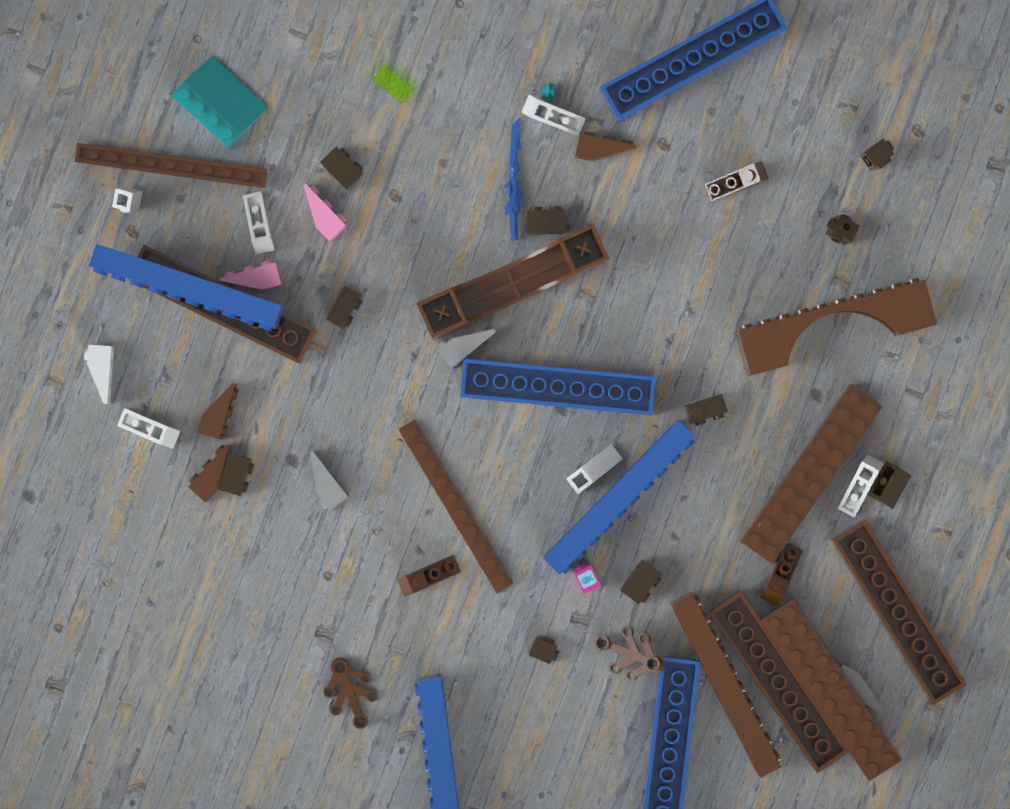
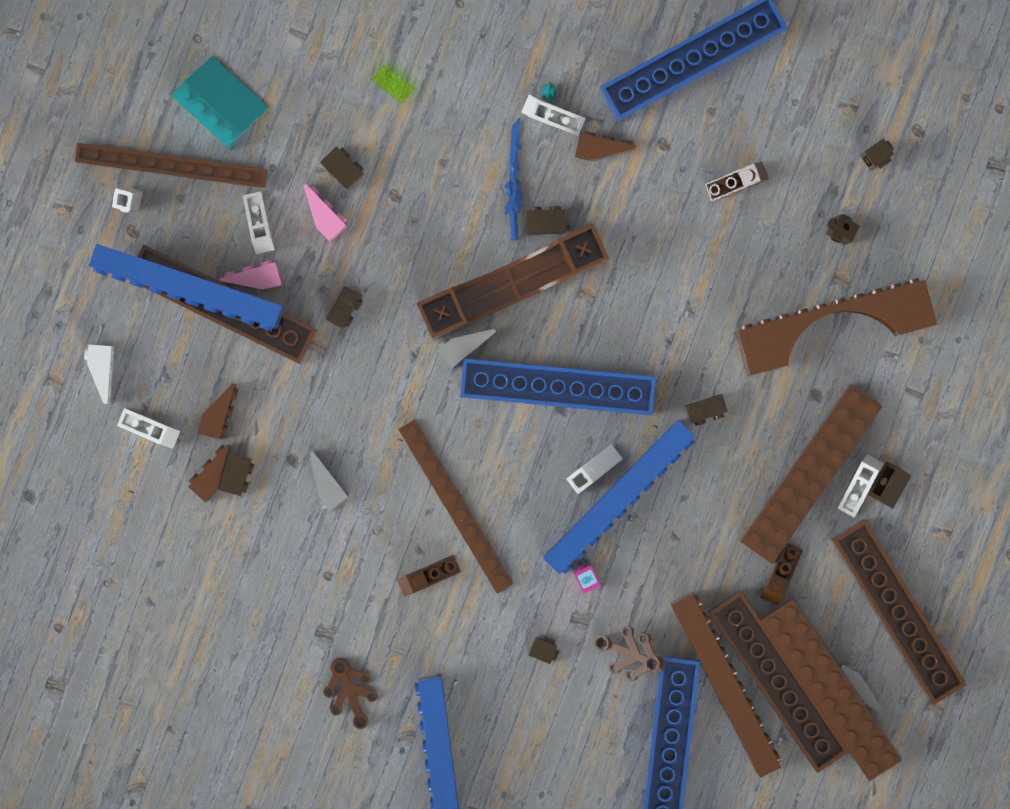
(640, 582): dark brown brick -> none

